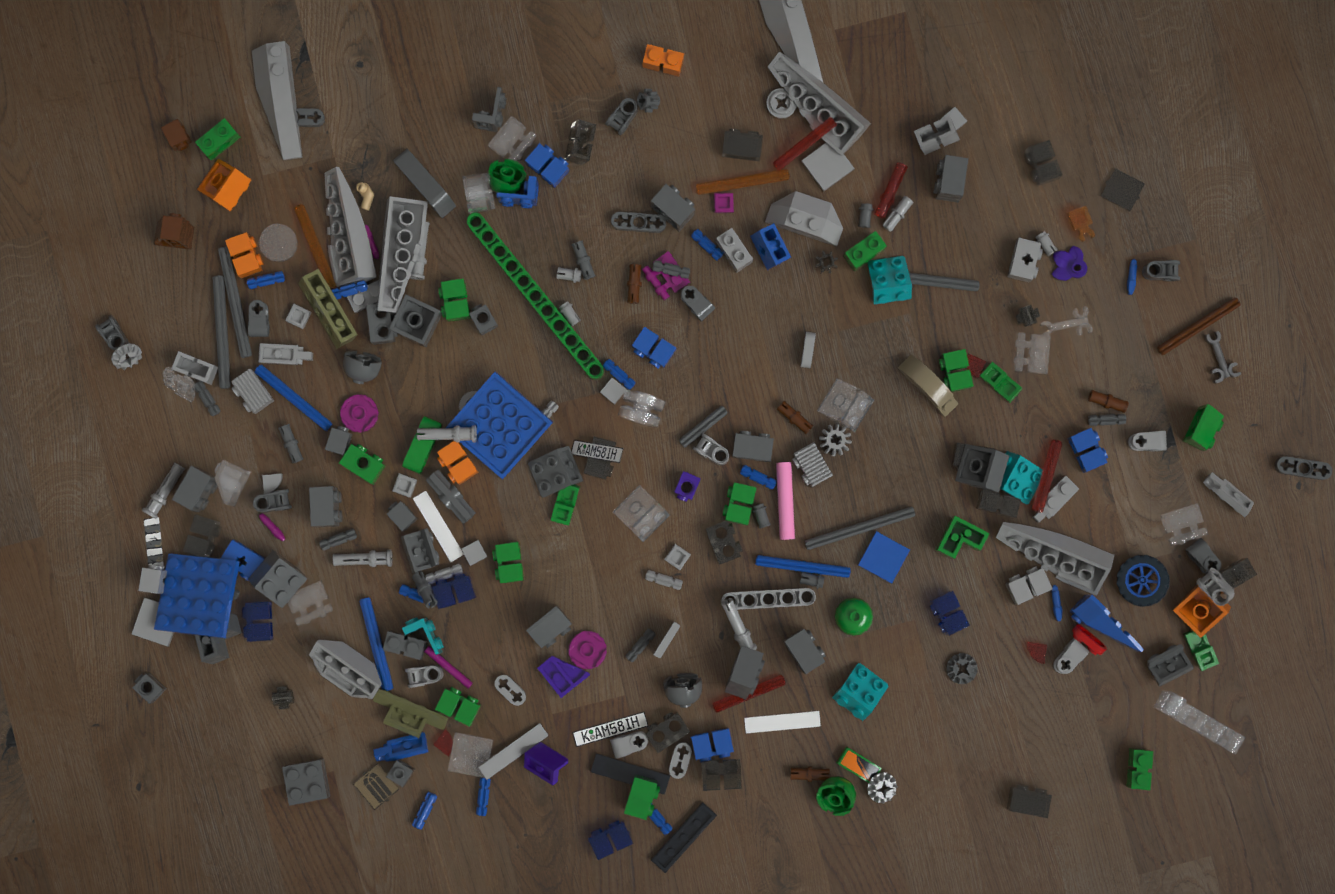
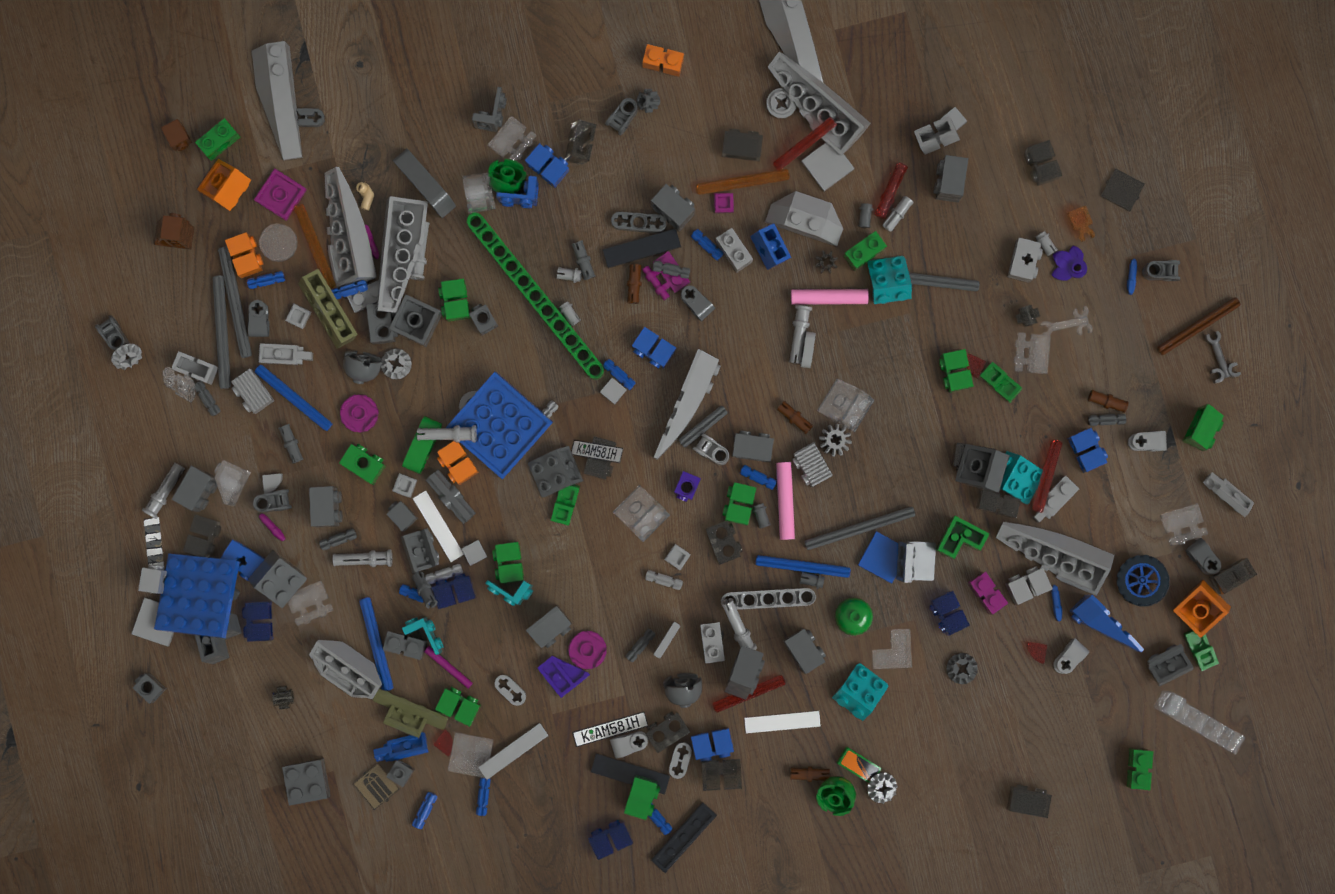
(280, 194): none -> magenta tile
(339, 440): dark grey brick -> none
(399, 372): none -> light grey gear
(420, 675): light grey piece -> none
(522, 593): none -> teal bracket
(544, 762): dark purple panel -> none
(641, 248): none -> black tile
(642, 405): clear wheel -> none
(692, 393): none -> light grey wedge
(712, 642): none -> light grey brick
(800, 325): none -> light grey pin
(828, 296): none -> bright pink piece
(898, 656): none -> clear plate
(915, 561): none -> bracket
(929, 384): dark tan arch -> none
(983, 586): none -> magenta piece
(1094, 645): red plate -> none
(1214, 587): light grey piece -> none
(1316, 475): dark grey beam -> none

